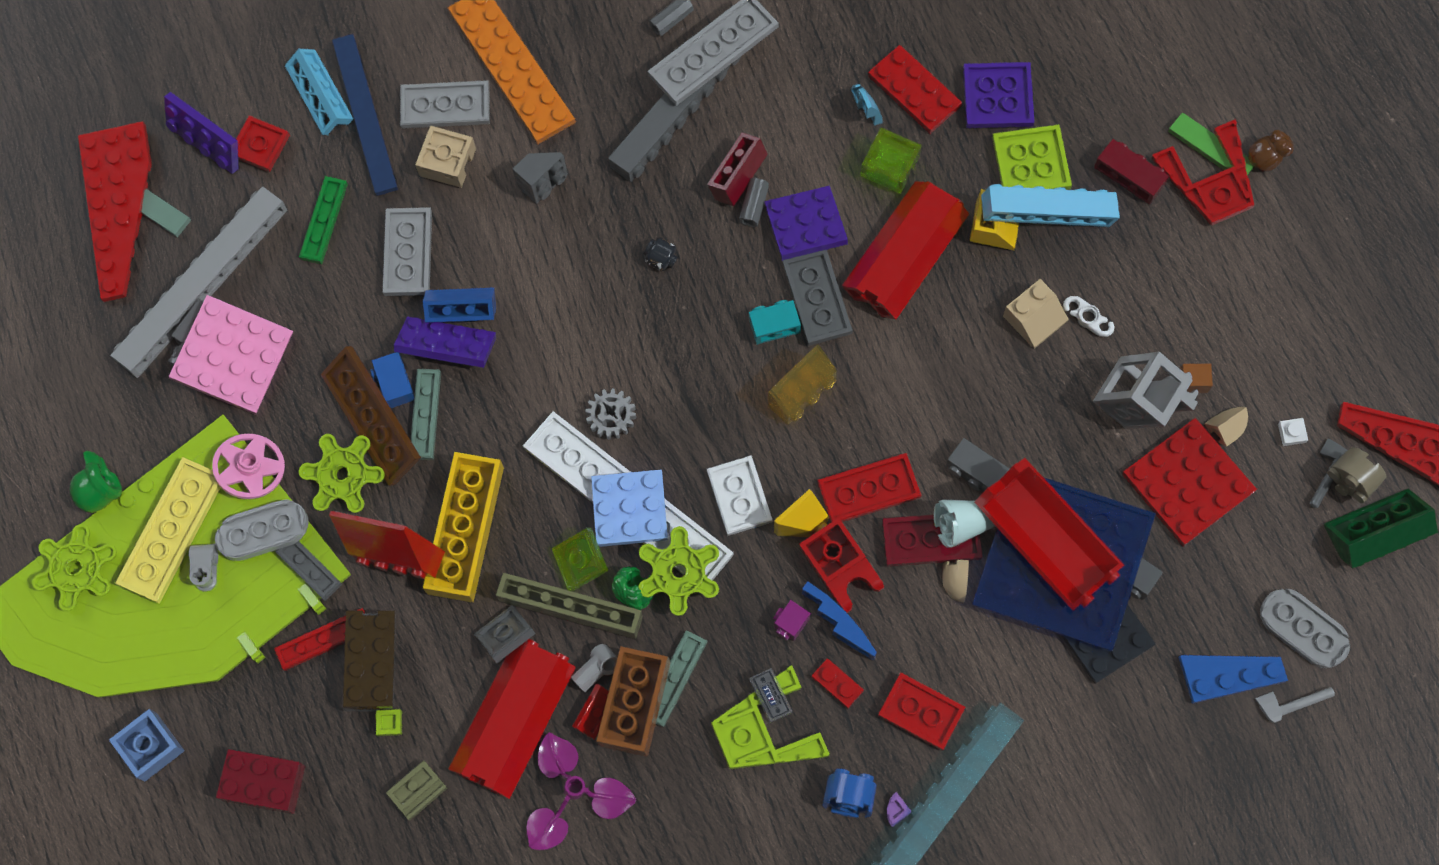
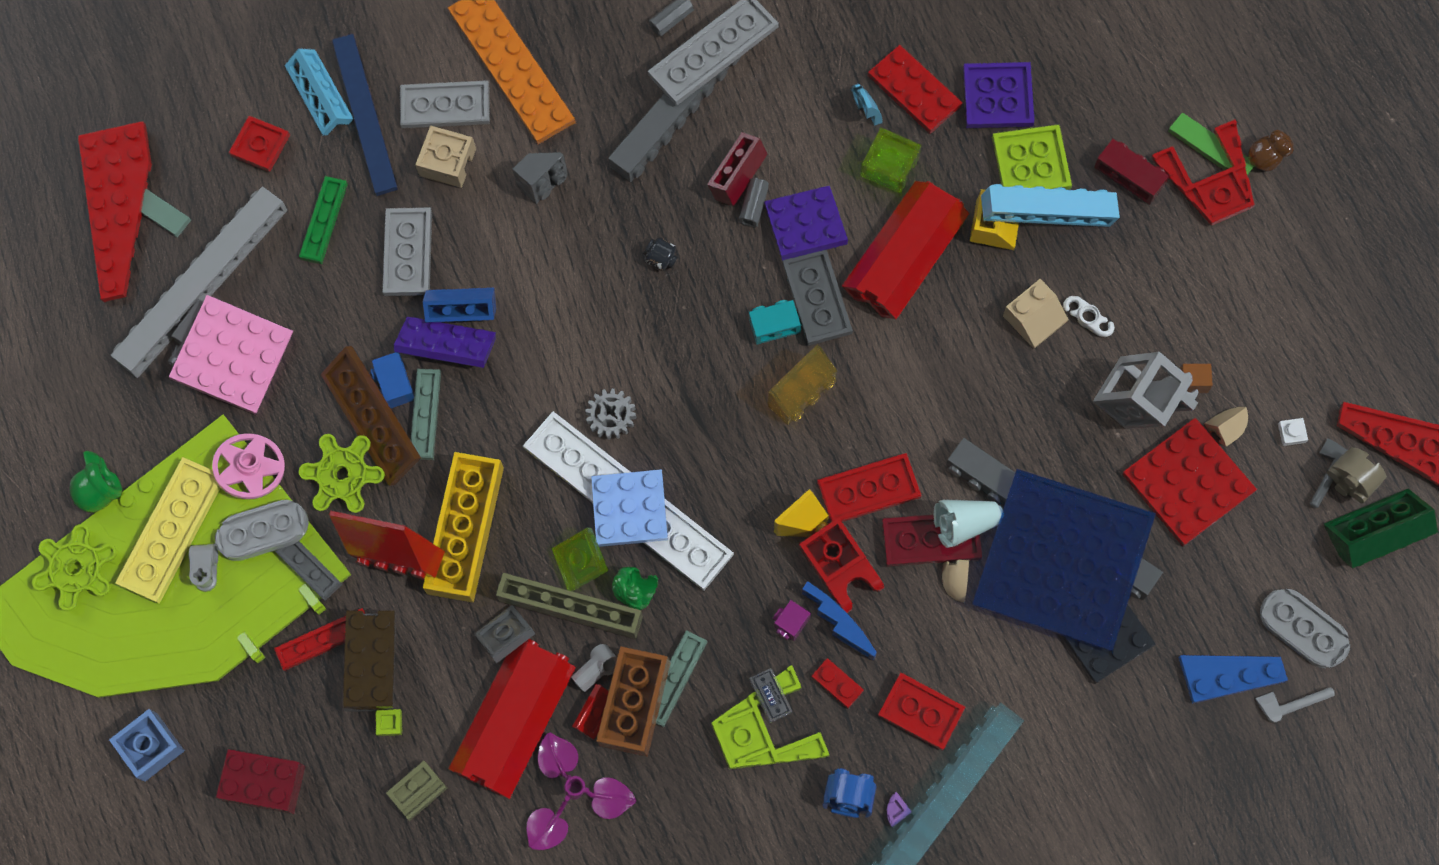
(201, 133): dark purple plate -> none
(679, 554): lime plate -> none
(739, 495): white tile -> none
(1049, 534): red panel -> none

